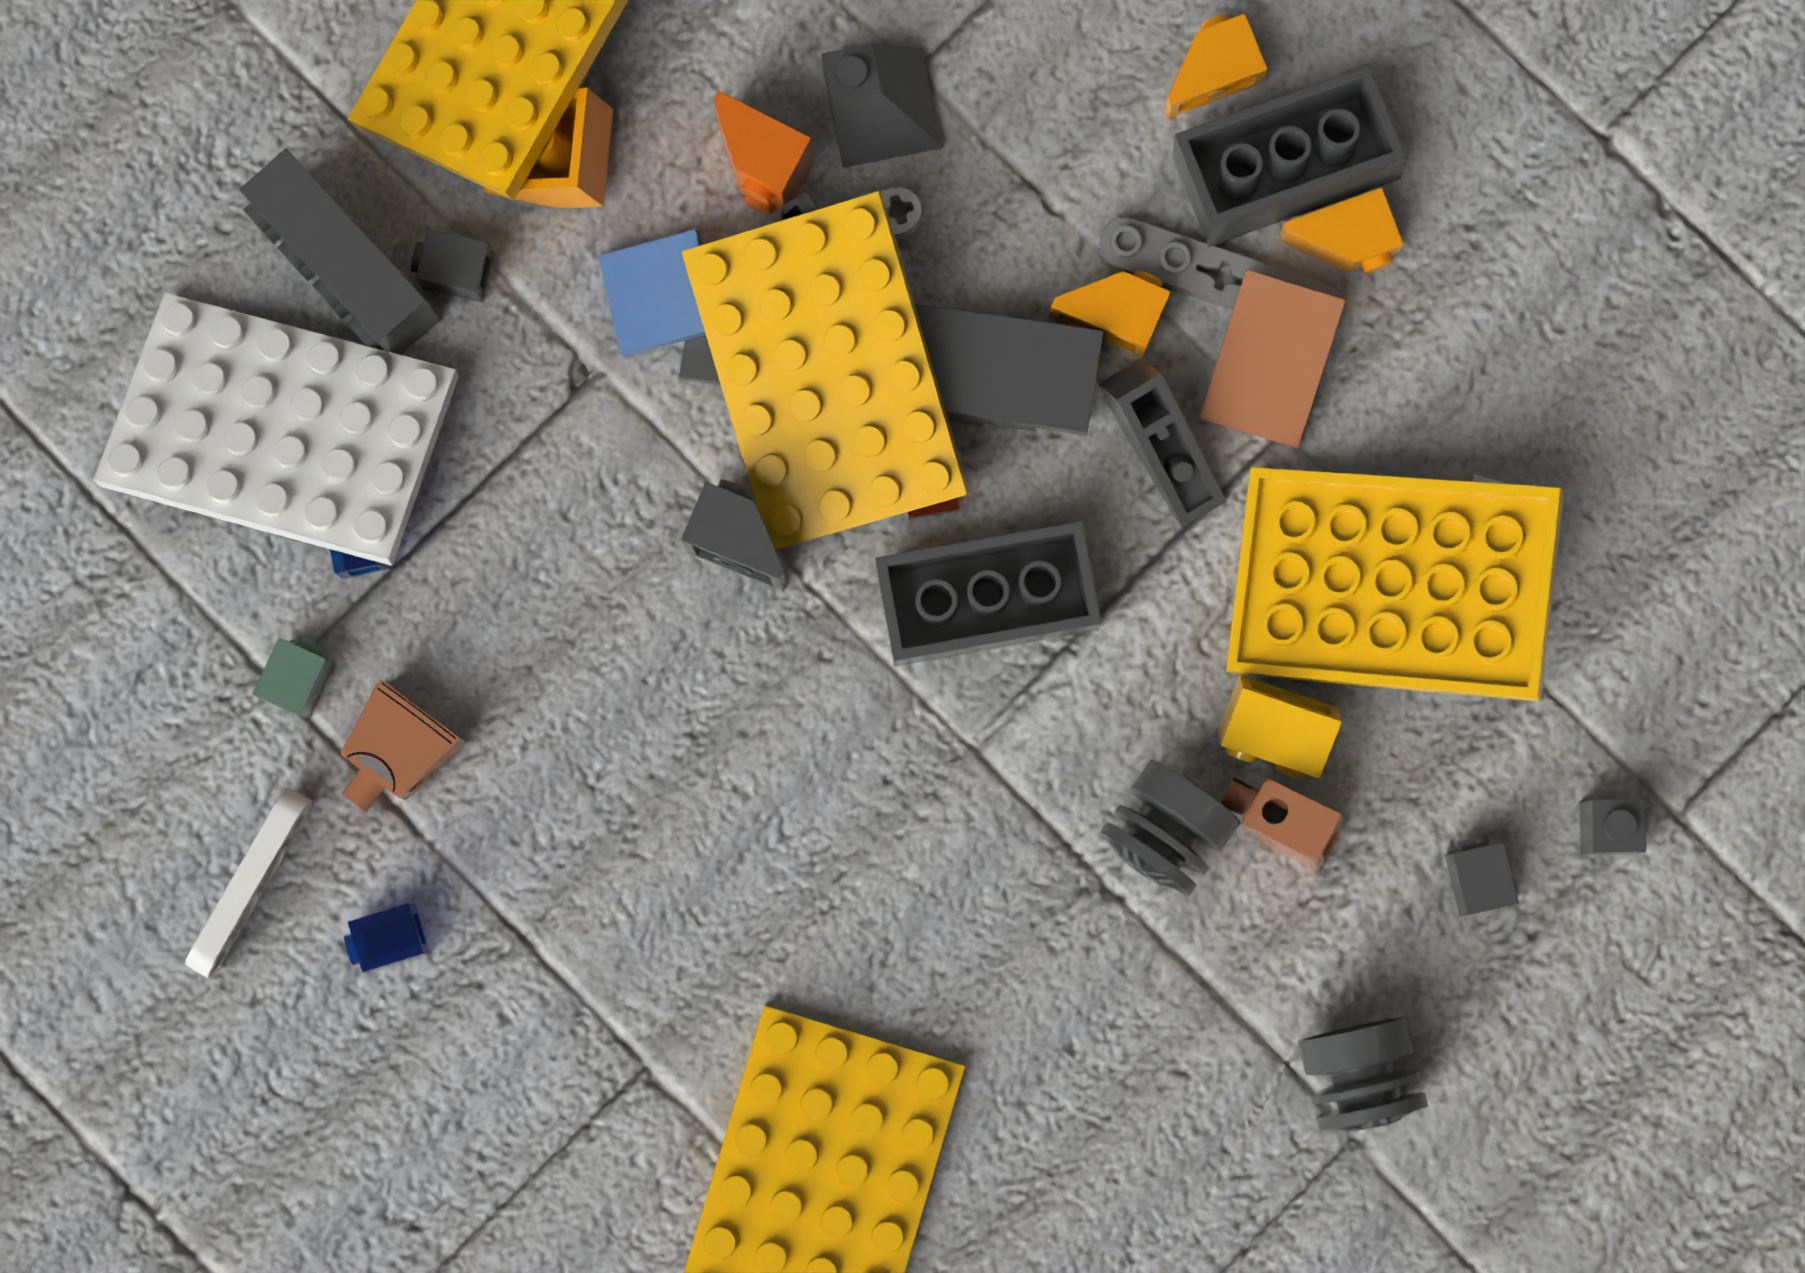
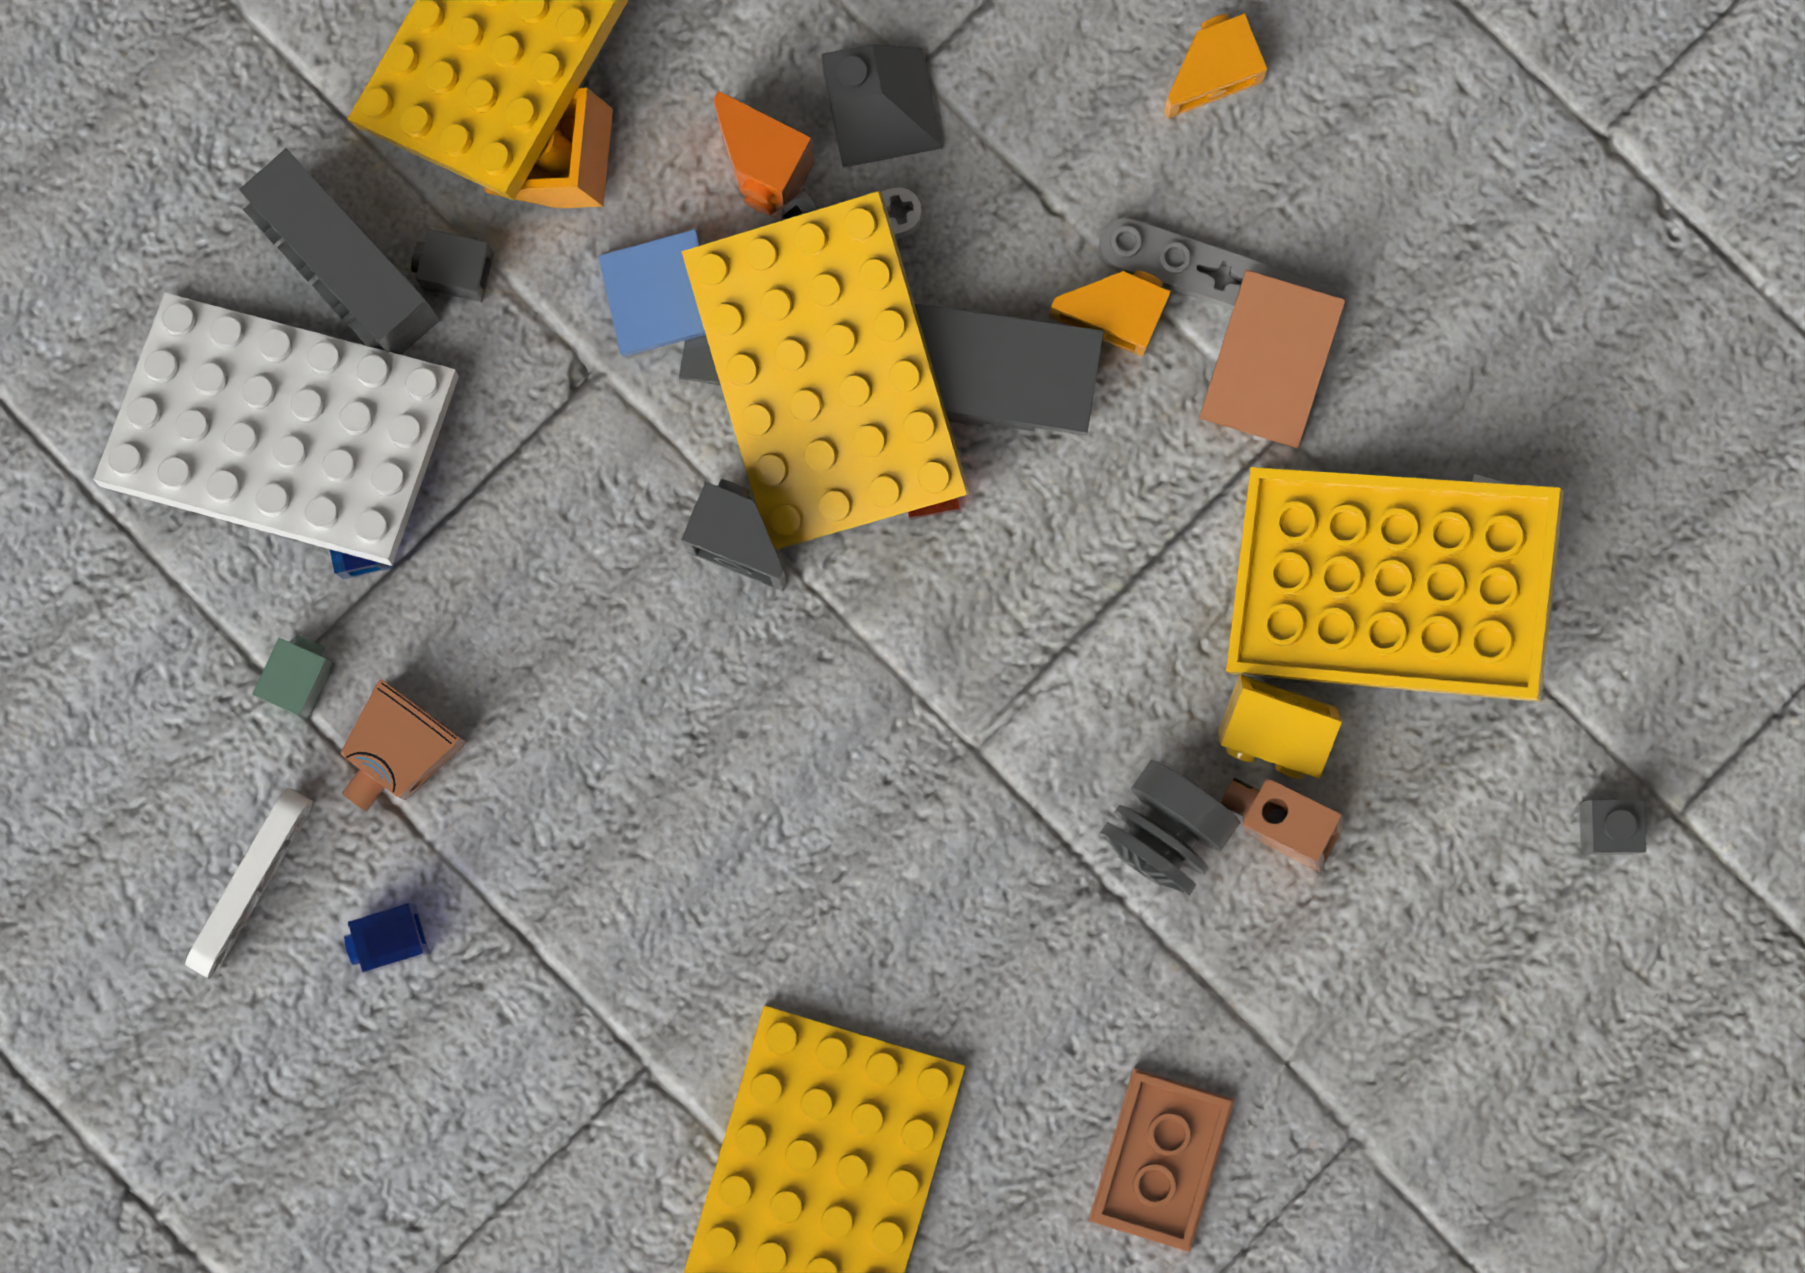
(988, 593): dark grey brick -> none
(1161, 1160): none -> nougat tile
(1162, 440): dark grey slope -> none
(1288, 156): dark grey brick -> none
(1348, 234): light orange slope -> none
(1363, 1074): dark grey wheel -> none
(1481, 876): dark grey brick -> none

